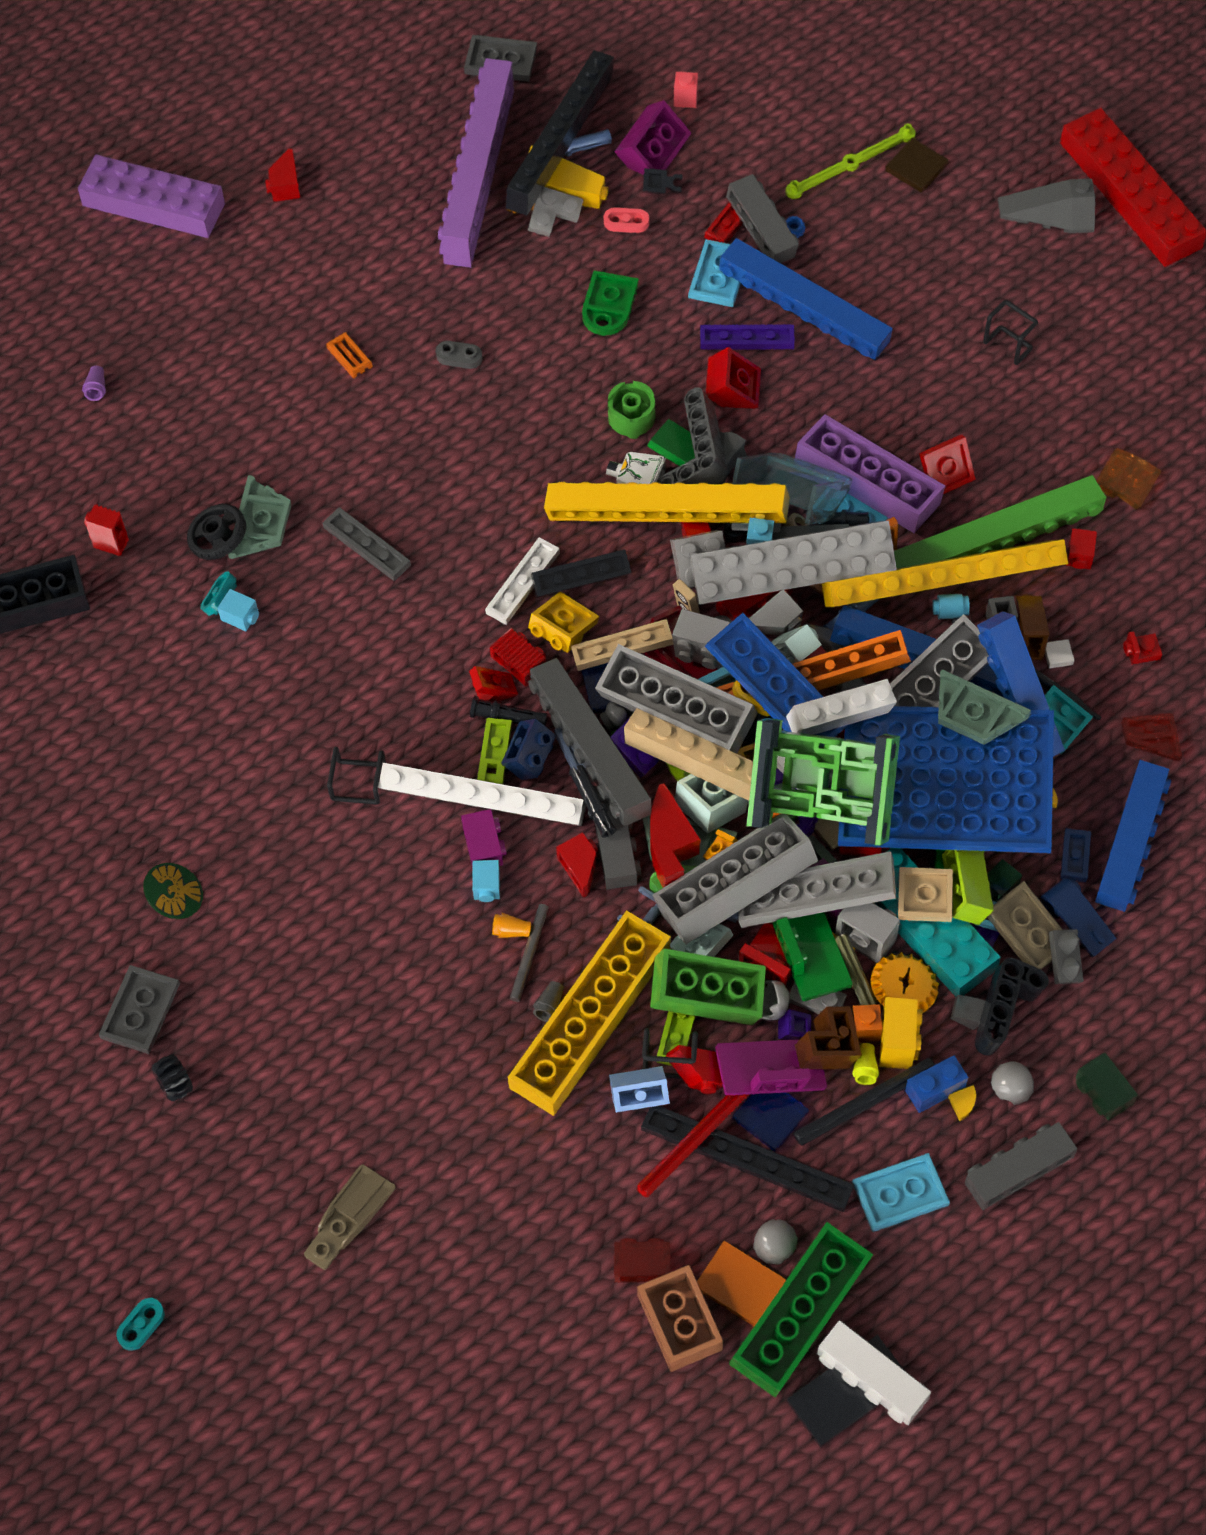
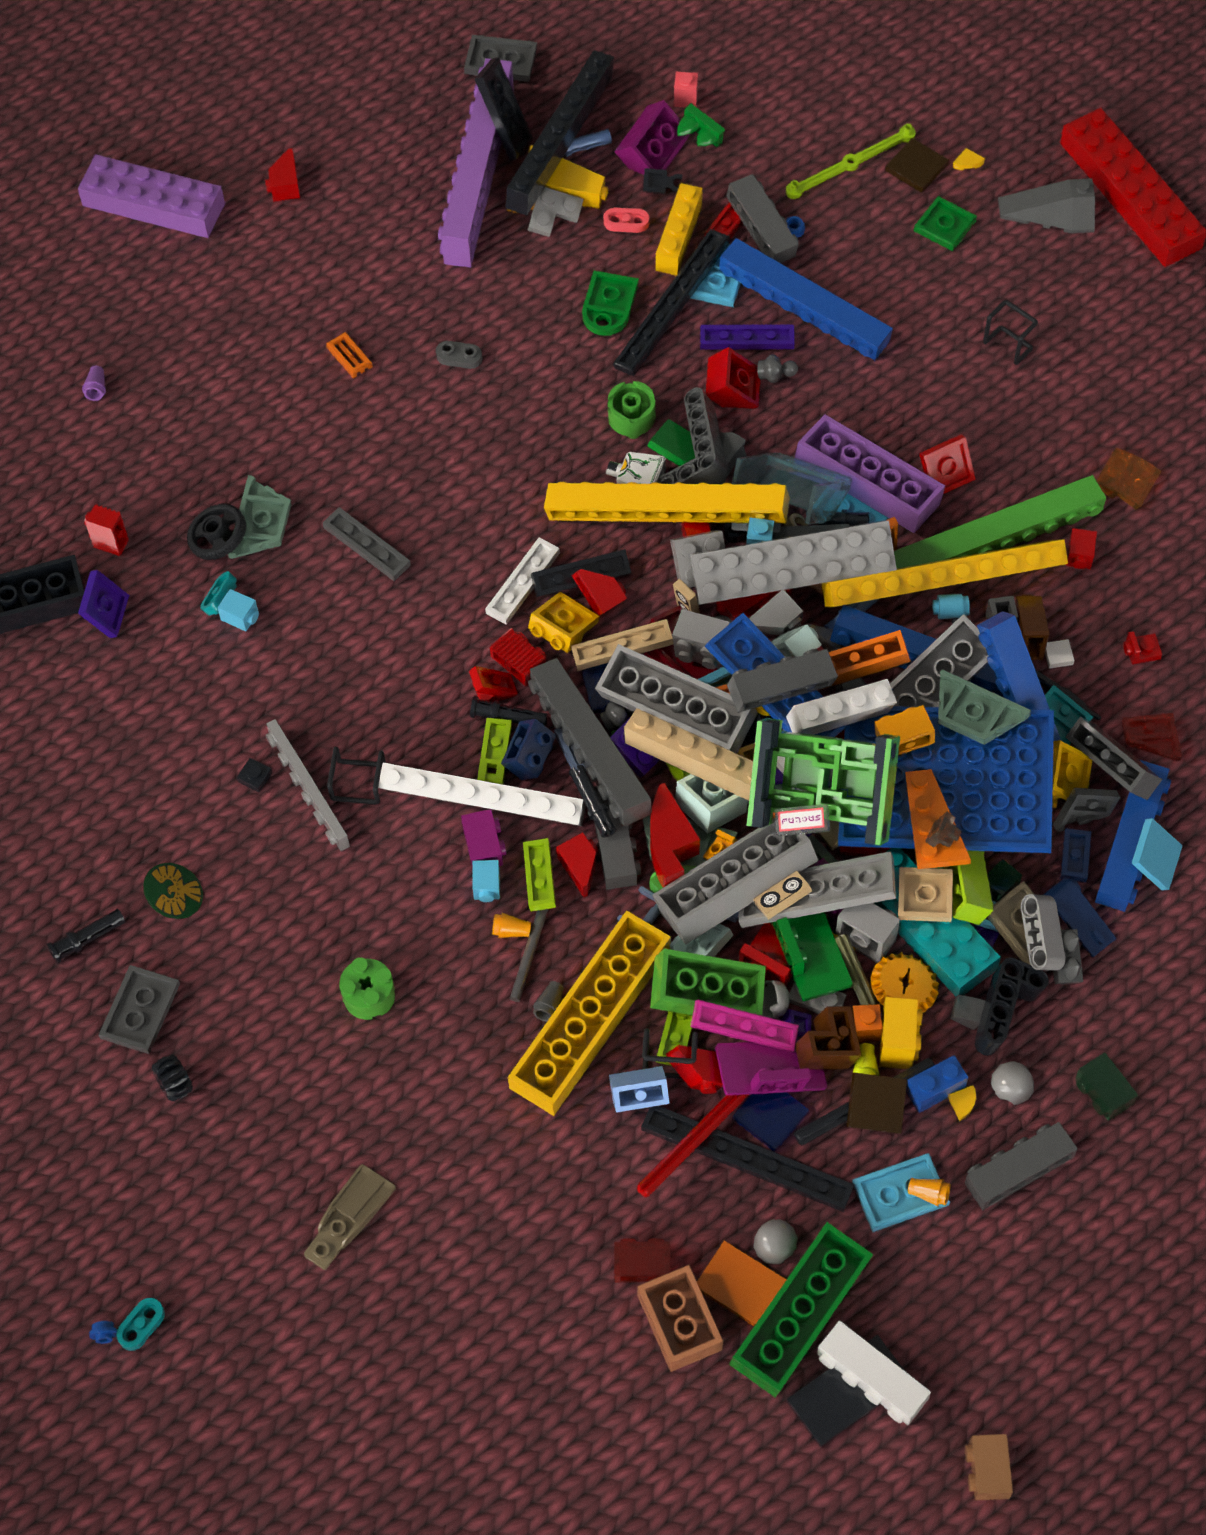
(74, 941): none -> black pin
(103, 604): none -> dark purple plate
(103, 1332): none -> blue plate
(254, 775): none -> black plate
(310, 793): none -> light grey plate
(367, 988): none -> bright green brick
(503, 108): none -> black tile
(539, 875): none -> lime plate
(600, 590): none -> red slope
(671, 302): none -> black tile
(679, 229): none -> yellow brick
(696, 121): none -> green tile
(744, 1025): none -> dark pink tile
(772, 368): none -> dark grey animal
(781, 680): none -> dark grey brick
(782, 895): none -> tan tile
(802, 820): none -> tile
(876, 1103): none -> dark brown tile
(911, 725): none -> light orange brick
(925, 807): none -> orange wing
(930, 1190): none -> light orange cone
(943, 831): none -> clear smoke tile
(945, 223): none -> green tile
(968, 159): none -> yellow tile
(990, 1467): none -> medium nougat brick
(1042, 932): none -> light grey beam
(1070, 769): none -> yellow plate
(1086, 805): none -> dark grey wing
(1113, 758): none -> dark grey brick
(1157, 854): none -> medium azure tile

